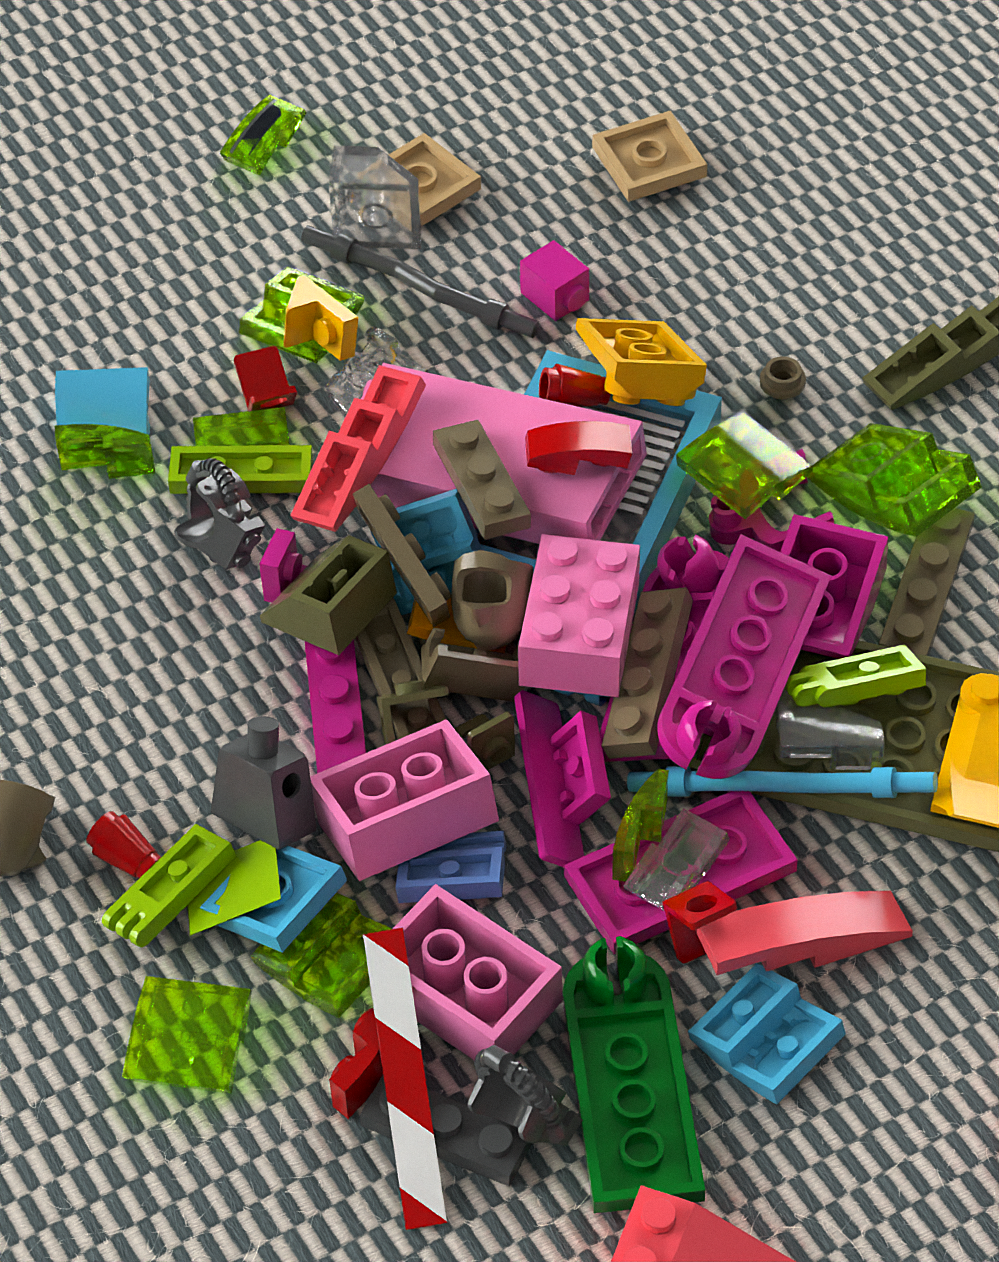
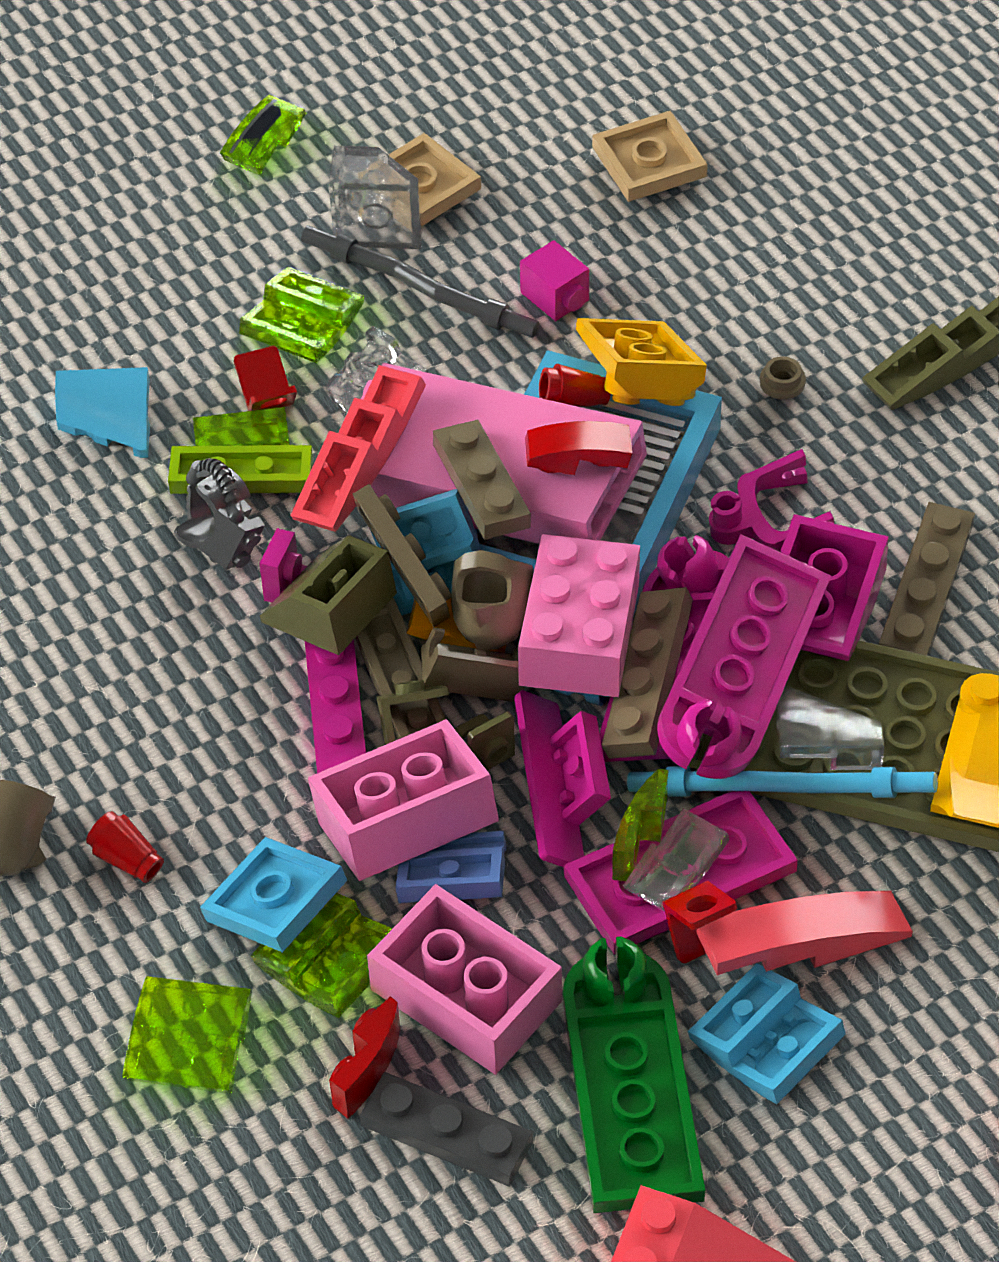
(92, 445): clear neon green slope -> none
(169, 886): lime hinge -> none
(250, 886): lime sticker -> none
(264, 786): dark grey torso -> none
(321, 318): yellow slope -> none
(404, 1079): sticker -> none
(521, 1099): dark grey piece -> none
(743, 464): clear neon green slope -> none
(857, 678): lime hinge -> none
(896, 477): clear neon green slope -> none

